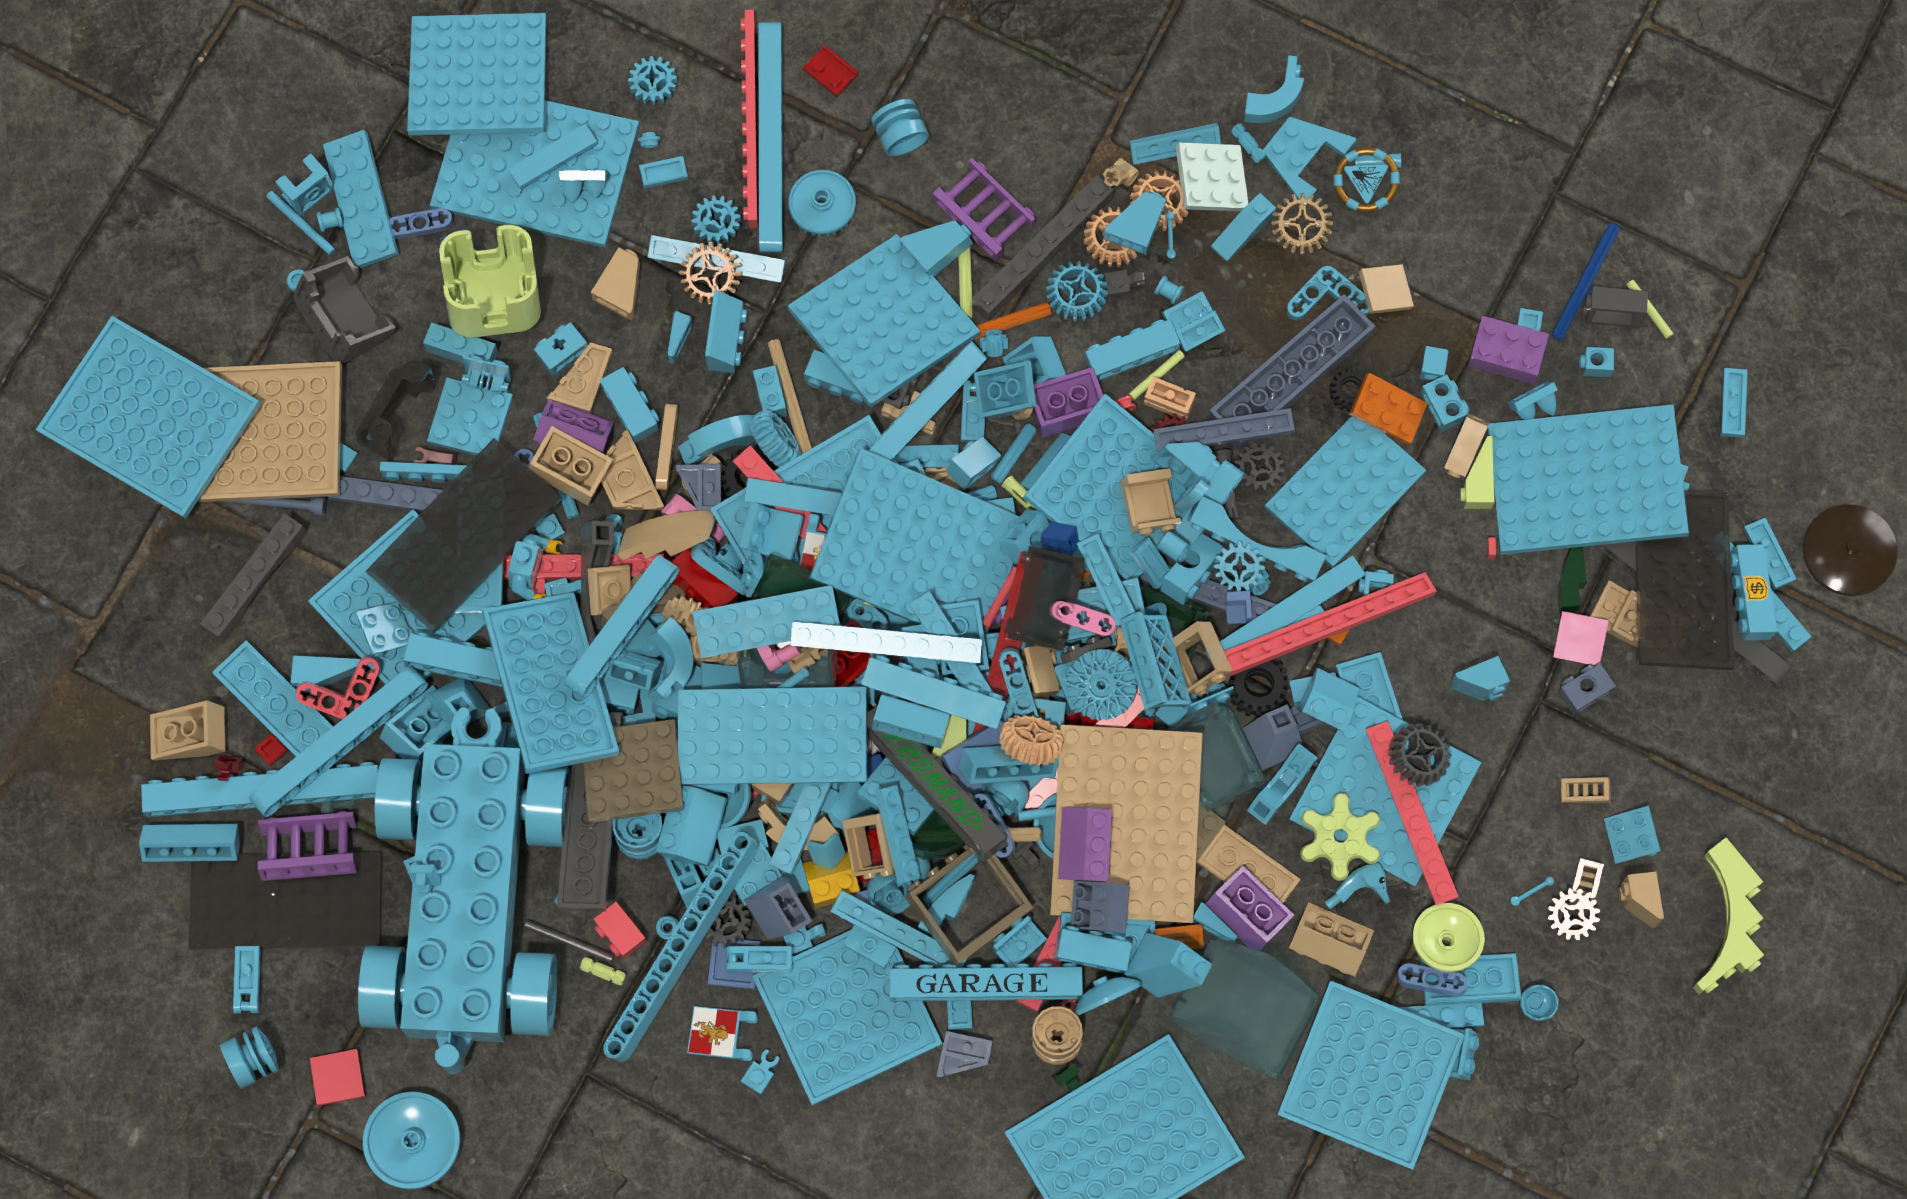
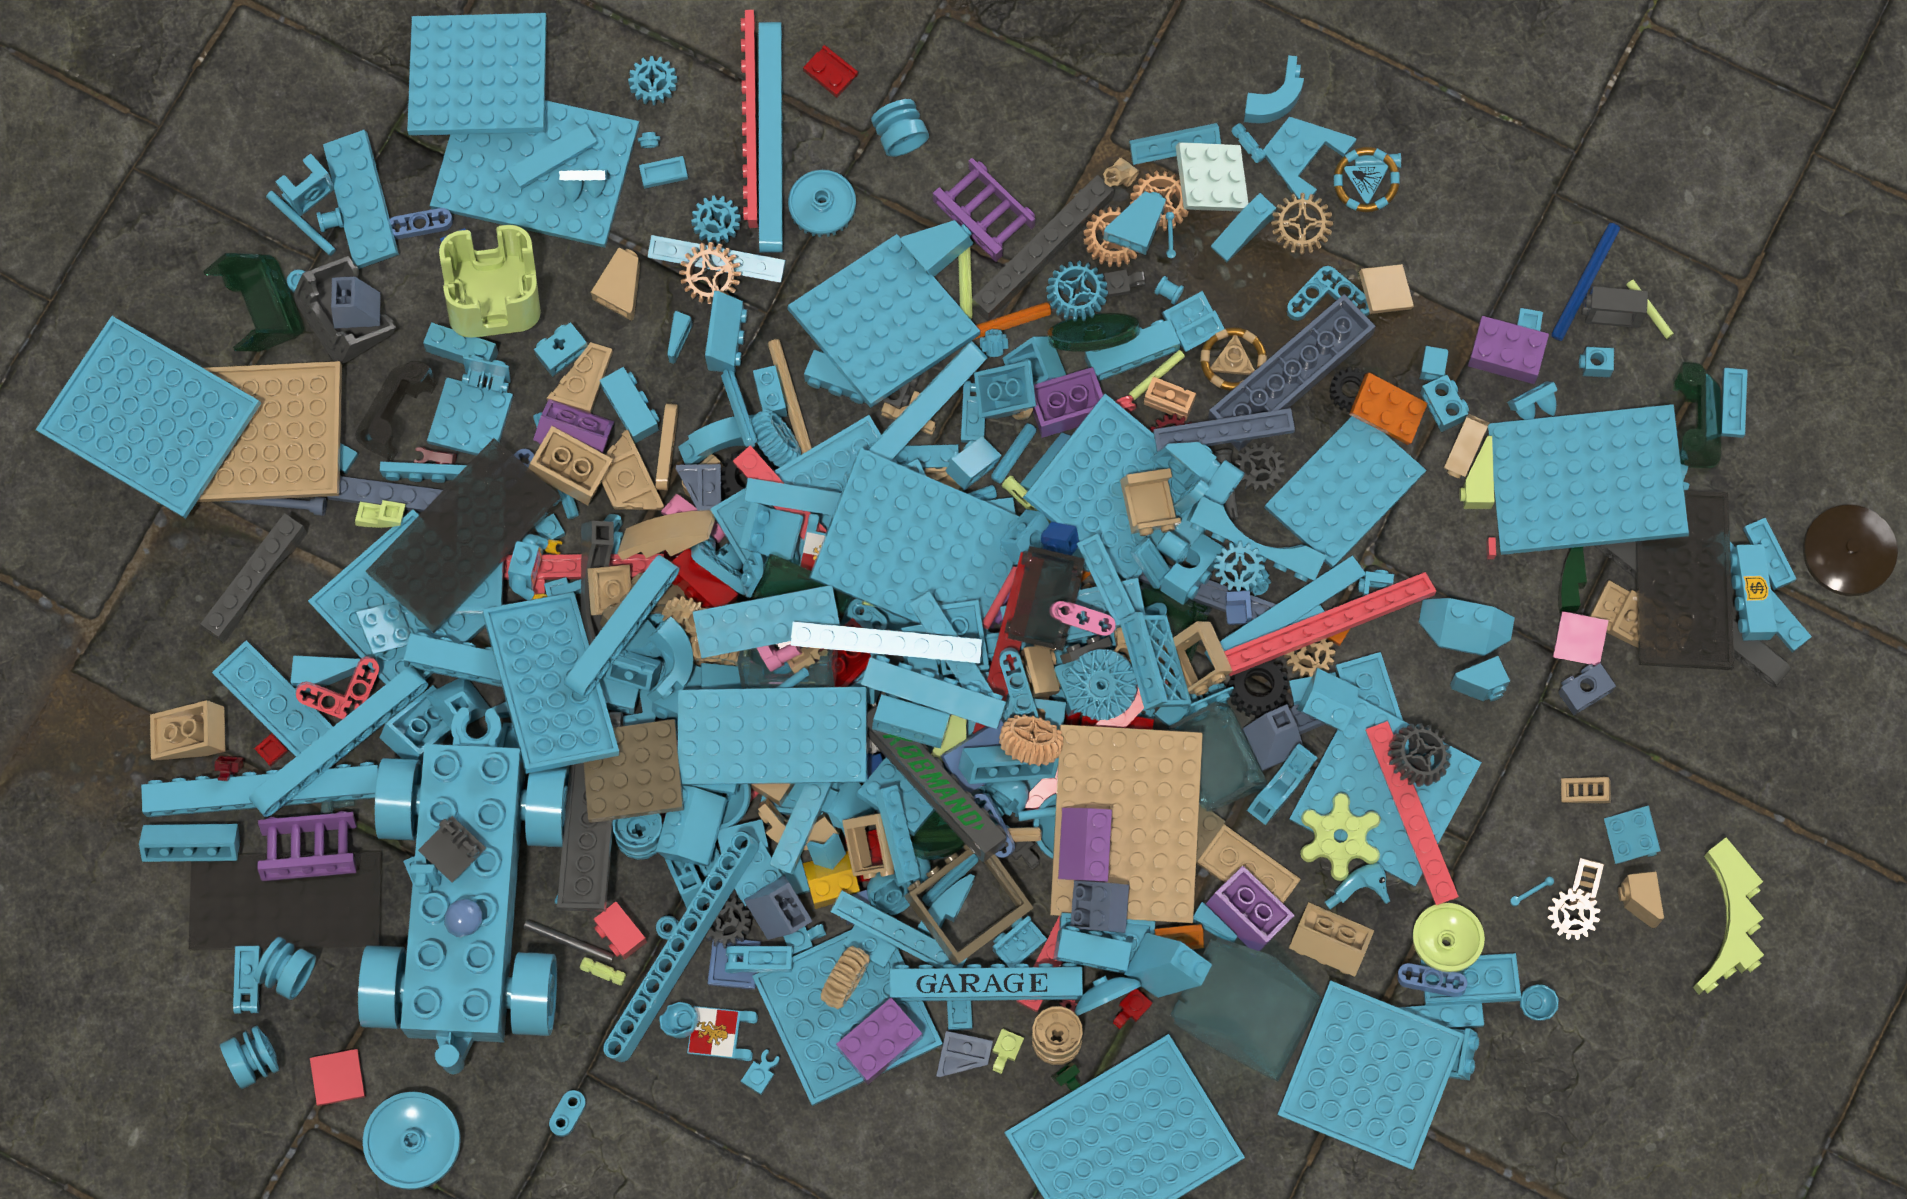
(265, 296): none -> clear green windscreen
(284, 967): none -> medium azure wheel
(354, 303): none -> sand blue slope
(379, 516): none -> yellowish green slope
(452, 849): none -> dark grey hinge
(463, 918): none -> medium blue hair
(568, 1113): none -> medium azure plate
(679, 1020): none -> medium azure hair
(739, 408): none -> medium azure axle
(845, 977): none -> tan gear
(879, 1041): none -> medium lavender brick
(1006, 1048): none -> yellowish green plate
(1094, 333): none -> clear green dish
(1133, 1007): none -> red plate
(1233, 357): none -> tan piece
(1313, 663): none -> tan gear
(1465, 625): none -> medium azure wedge
(1701, 445): none -> clear green windscreen

